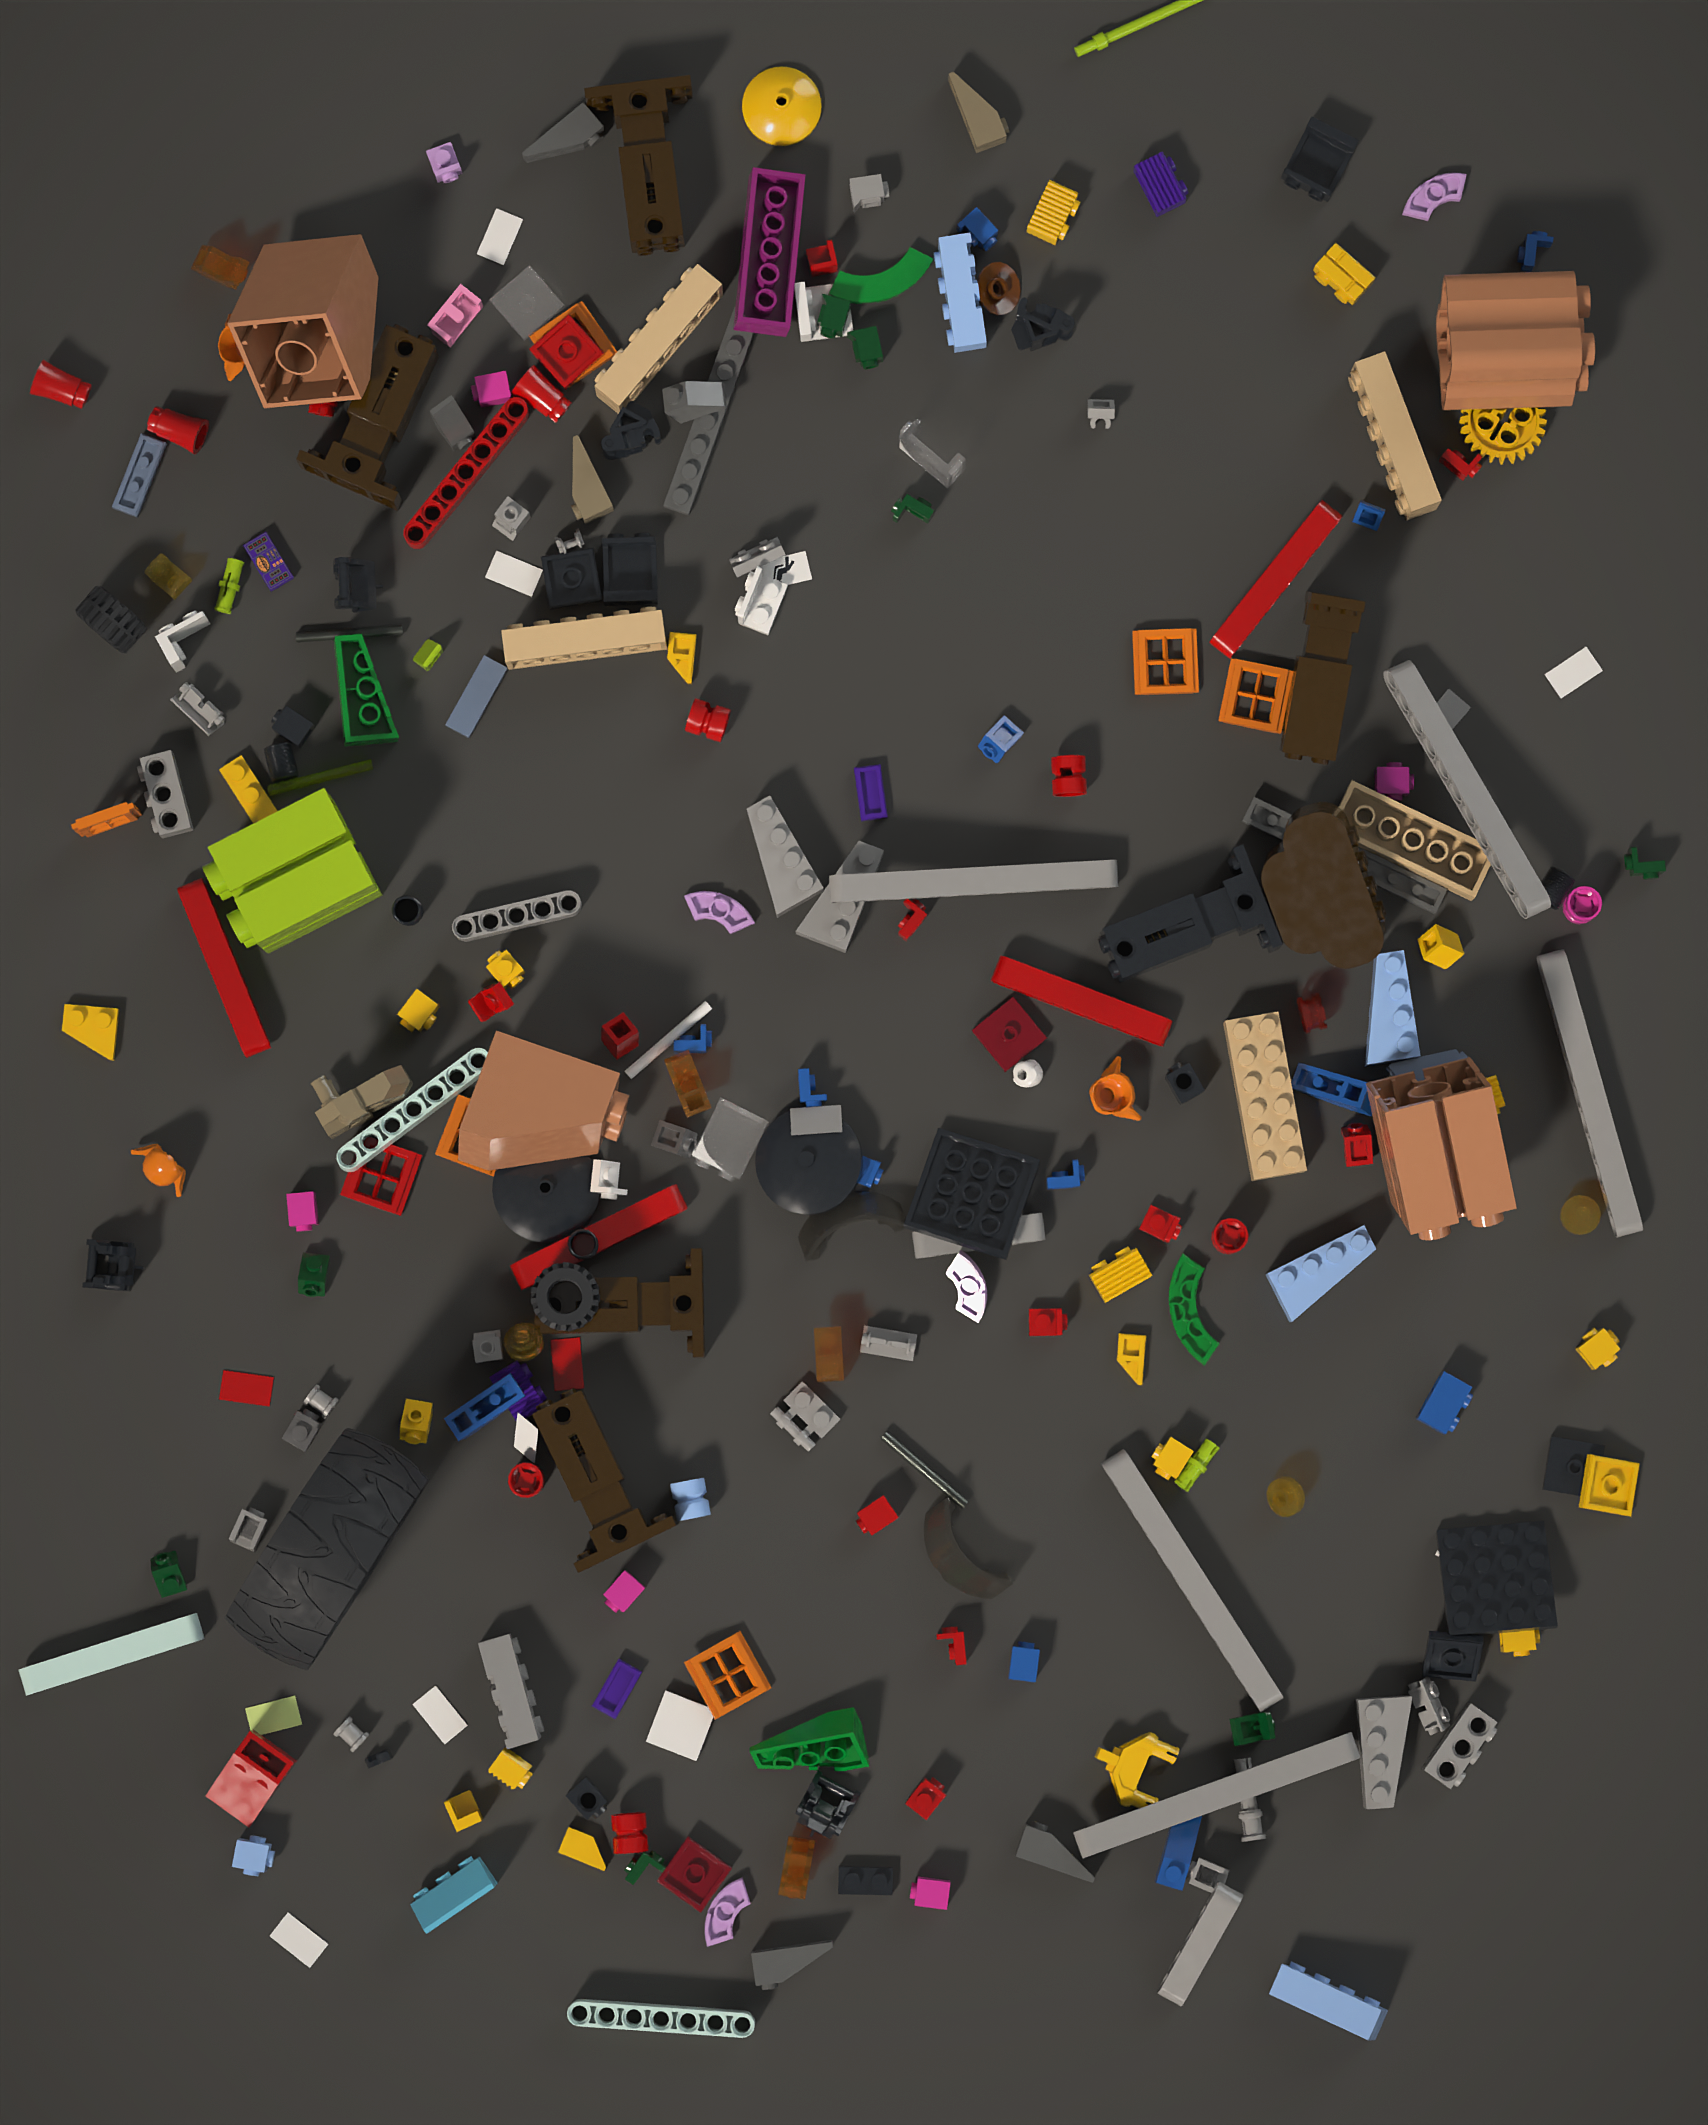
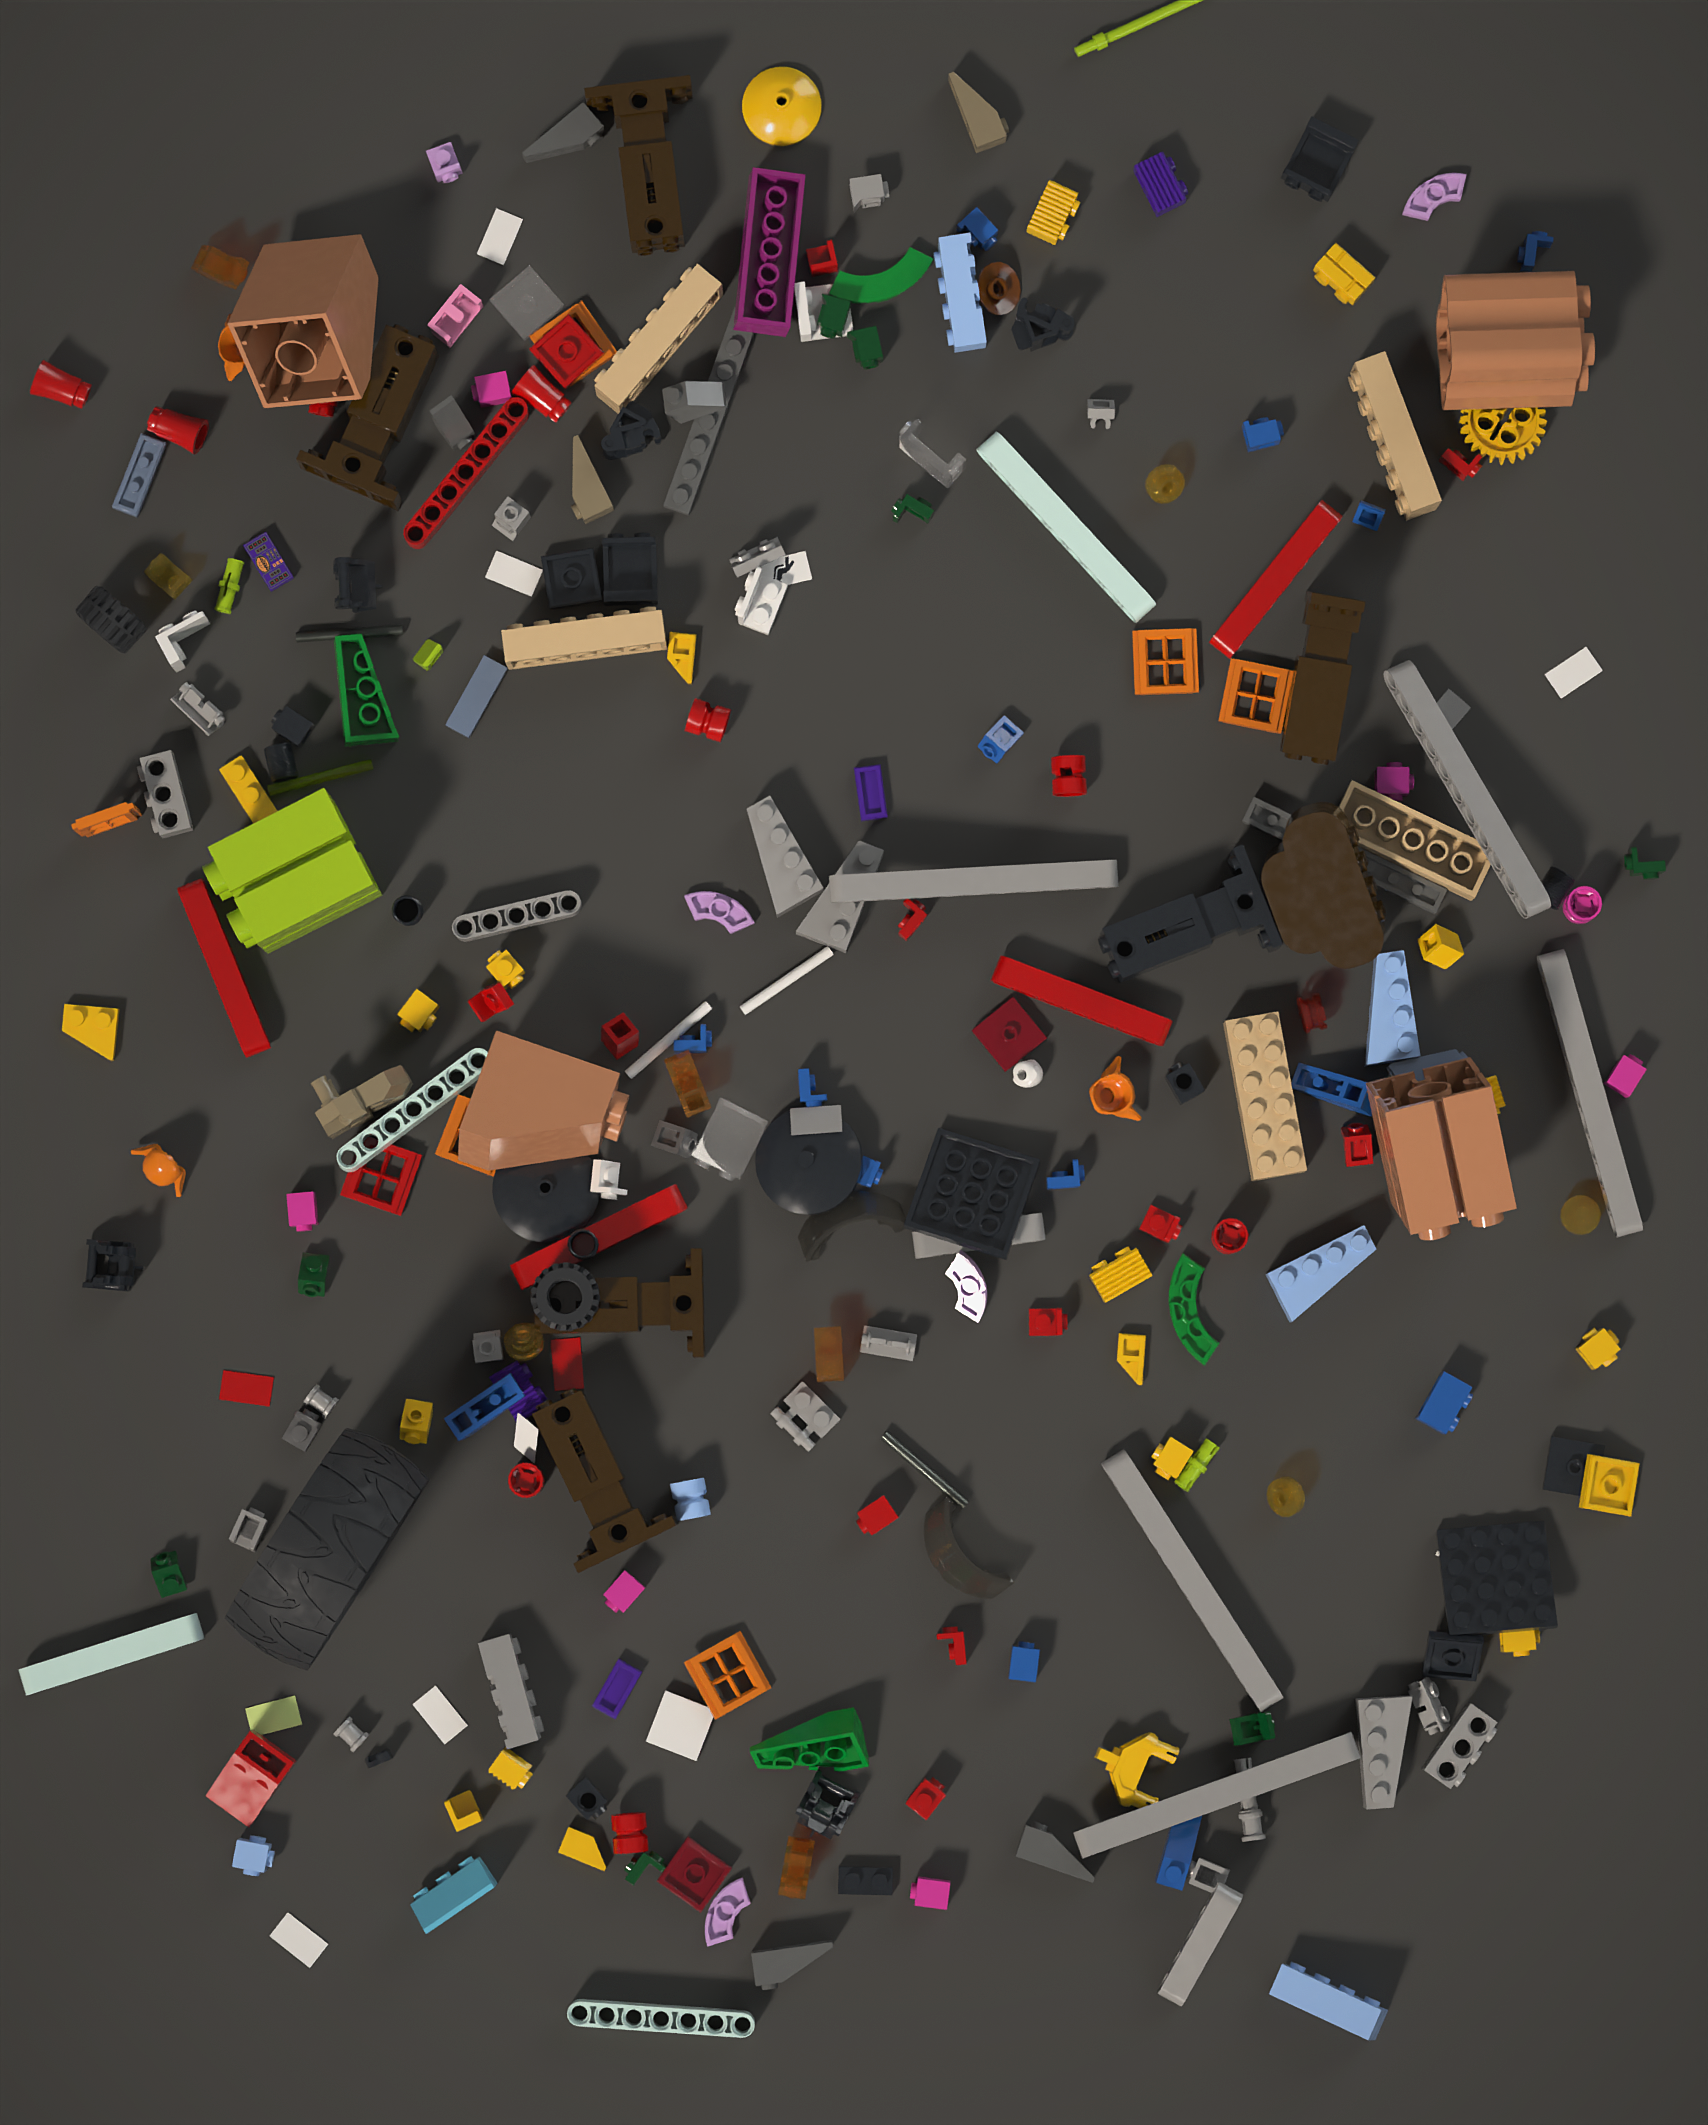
(562, 546): light grey piece -> none
(786, 980): none -> white bar
(1066, 527): none -> light aqua beam
(1164, 483): none -> clear yellow plate
(1262, 433): none -> blue brick
(1625, 1075): none -> dark pink brick

